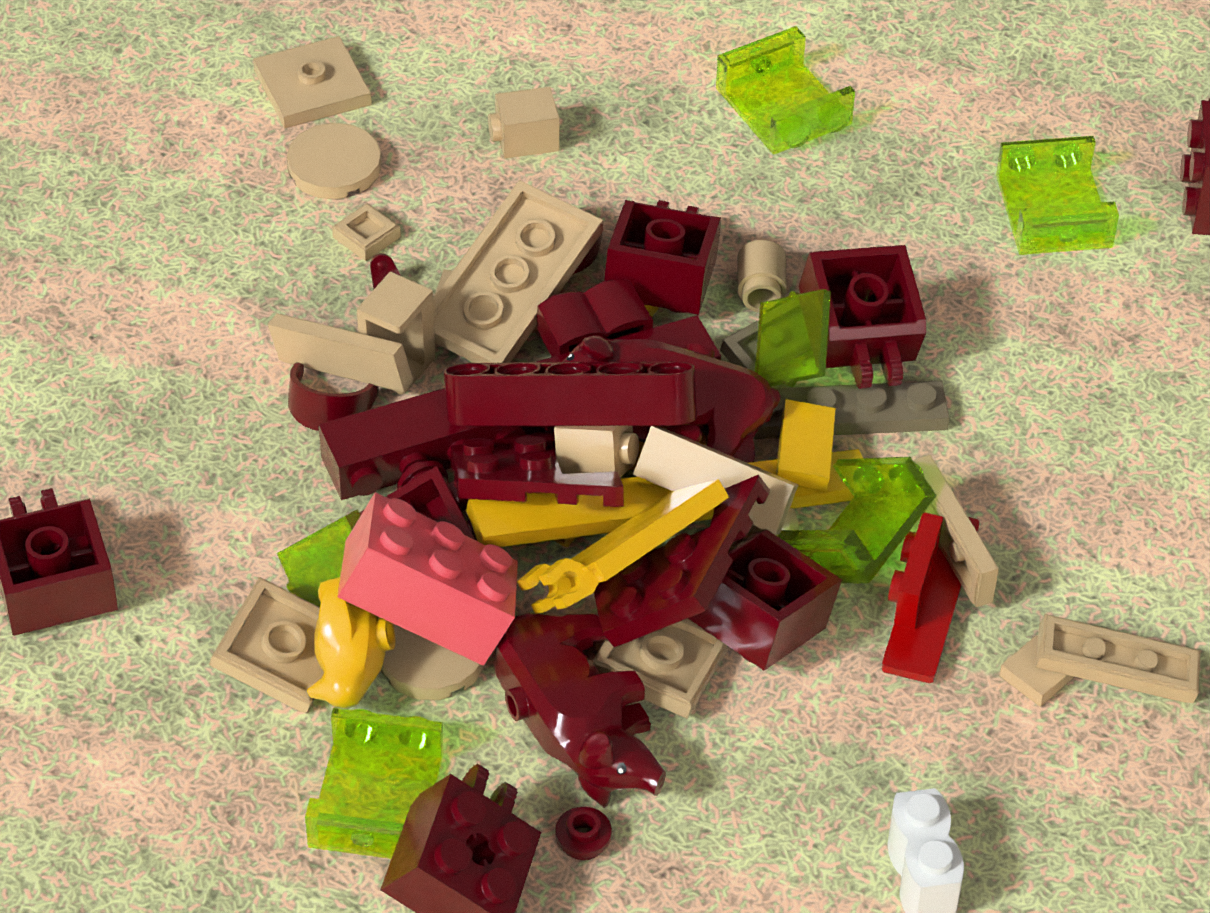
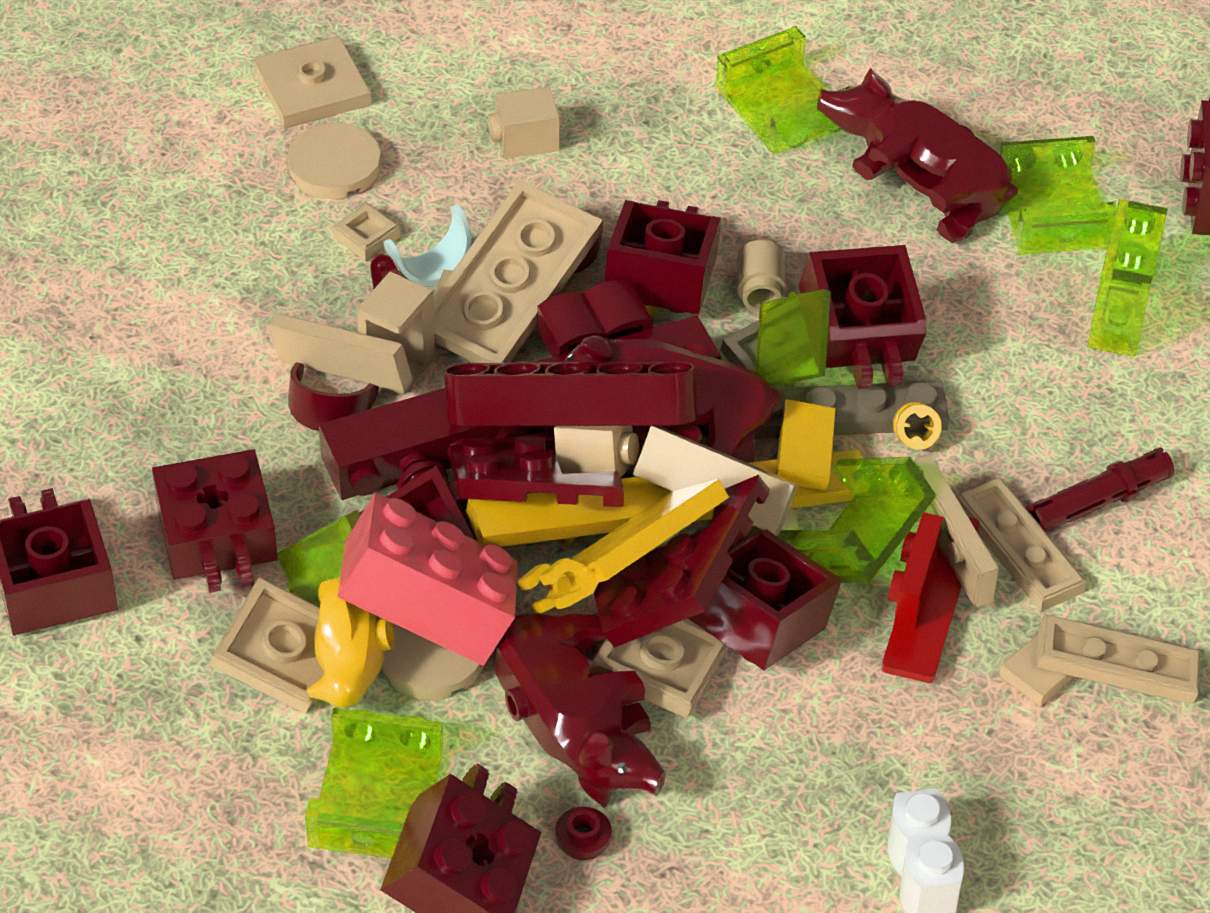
(215, 517): none -> dark red hinge
(428, 267): none -> light aqua helmet
(912, 440): none -> yellow bush
(927, 151): none -> dark red animal
(1022, 544): none -> tan tile
(1118, 482): none -> dark red pin
(1127, 277): none -> clear neon green panel

